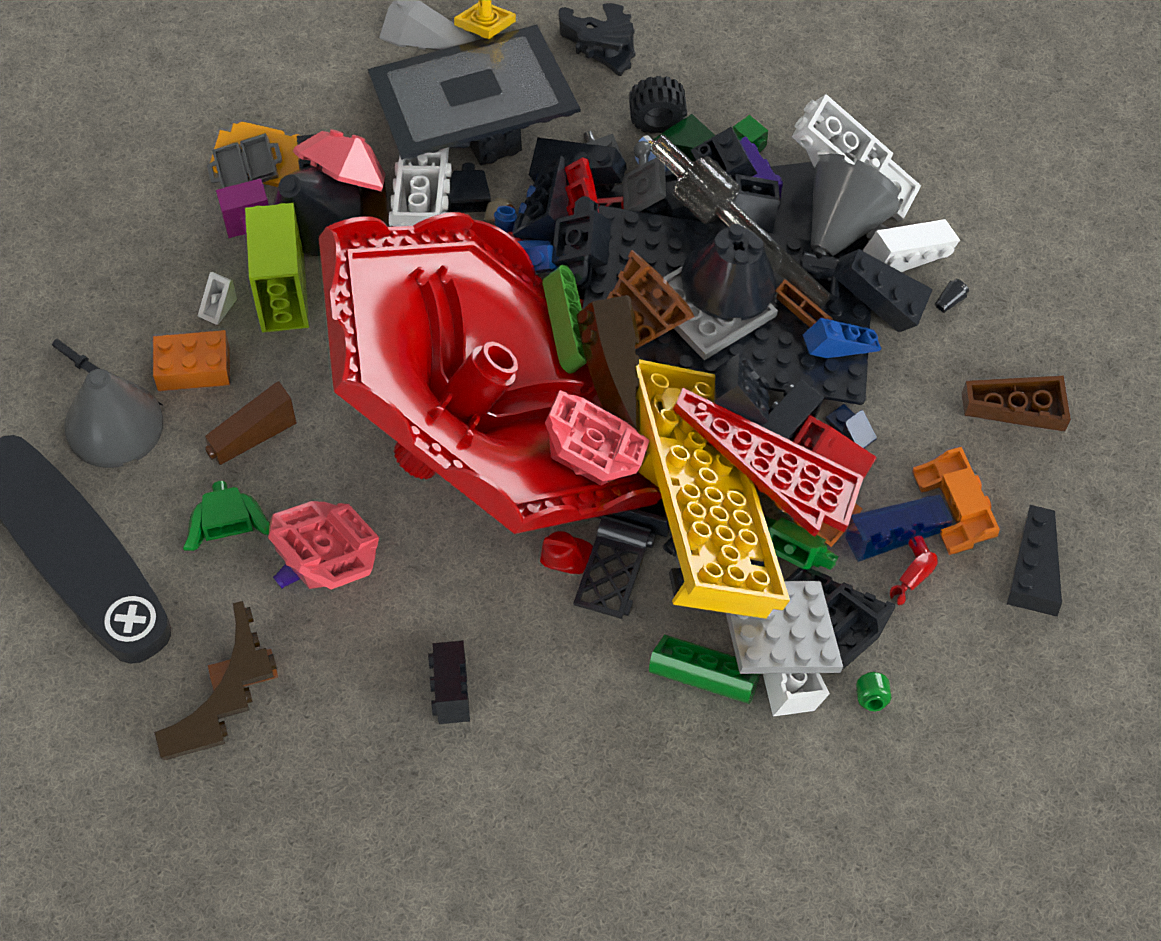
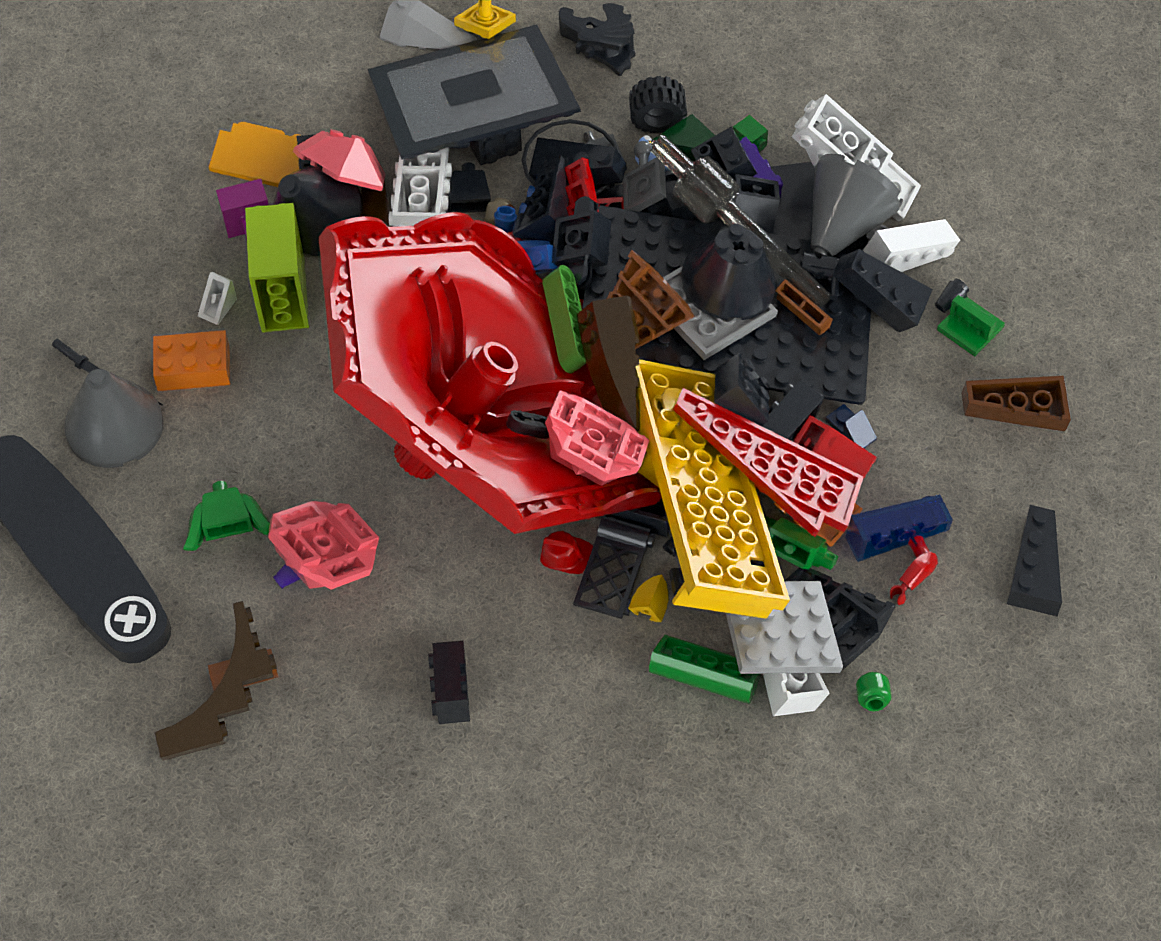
(252, 424): reddish brown slope -> none
(255, 160): dark grey piece -> none
(527, 424): none -> black beam
(562, 123): none -> black piece
(651, 598): none -> yellow brick
(838, 339): blue slope -> none
(964, 497): orange bracket -> none
(970, 325): none -> green bracket

